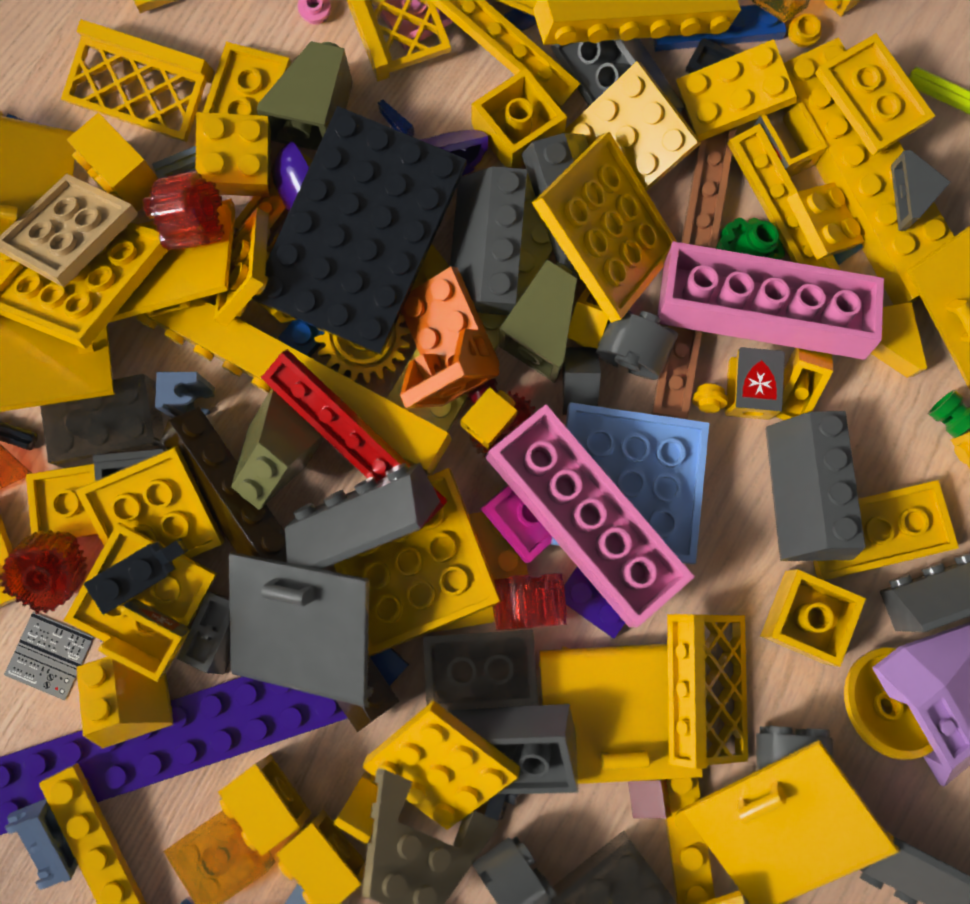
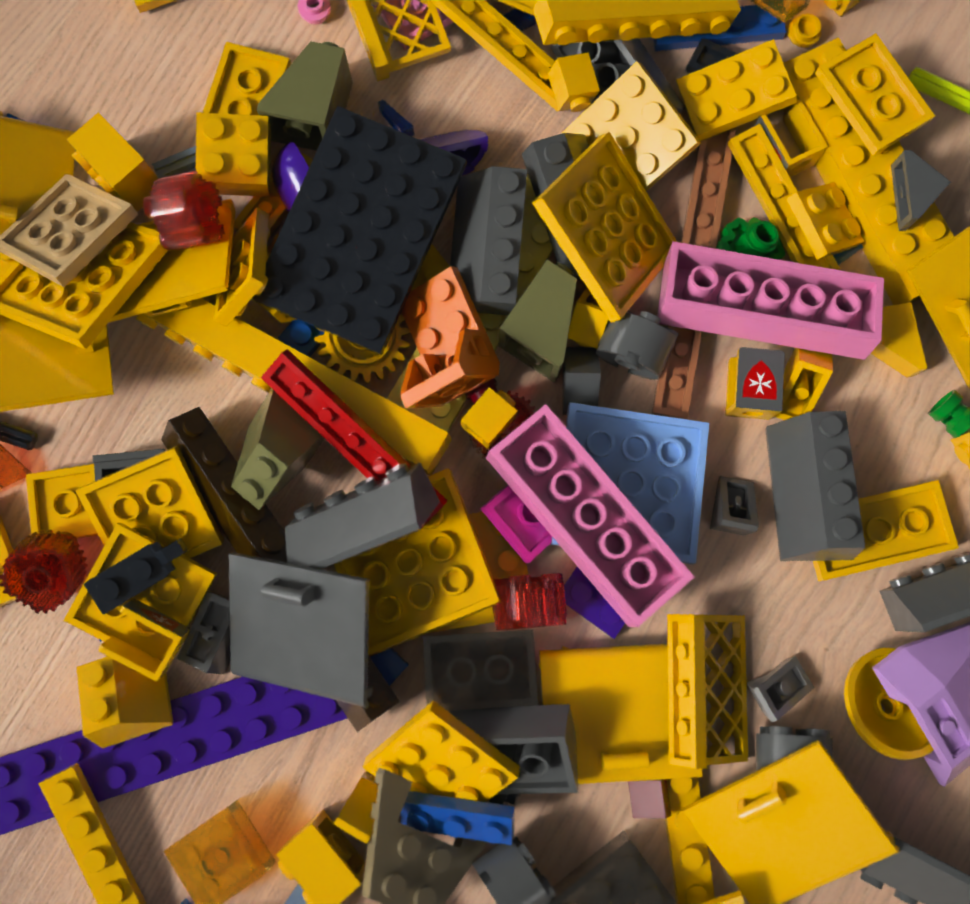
(44, 843): sand blue hinge -> none
(48, 656): light grey sticker -> none
(104, 424): clear smoke brick -> none
(153, 58): yellow fence -> none
(179, 390): sand blue hinge -> none
(264, 805): yellow brick -> none
(459, 817): none -> blue plate
(517, 116): yellow brick -> none
(573, 82): none -> yellow brick
(710, 398): yellow plate -> none
(735, 507): none -> dark grey slope
(781, 688): none -> light grey slope
(813, 617): yellow brick -> none

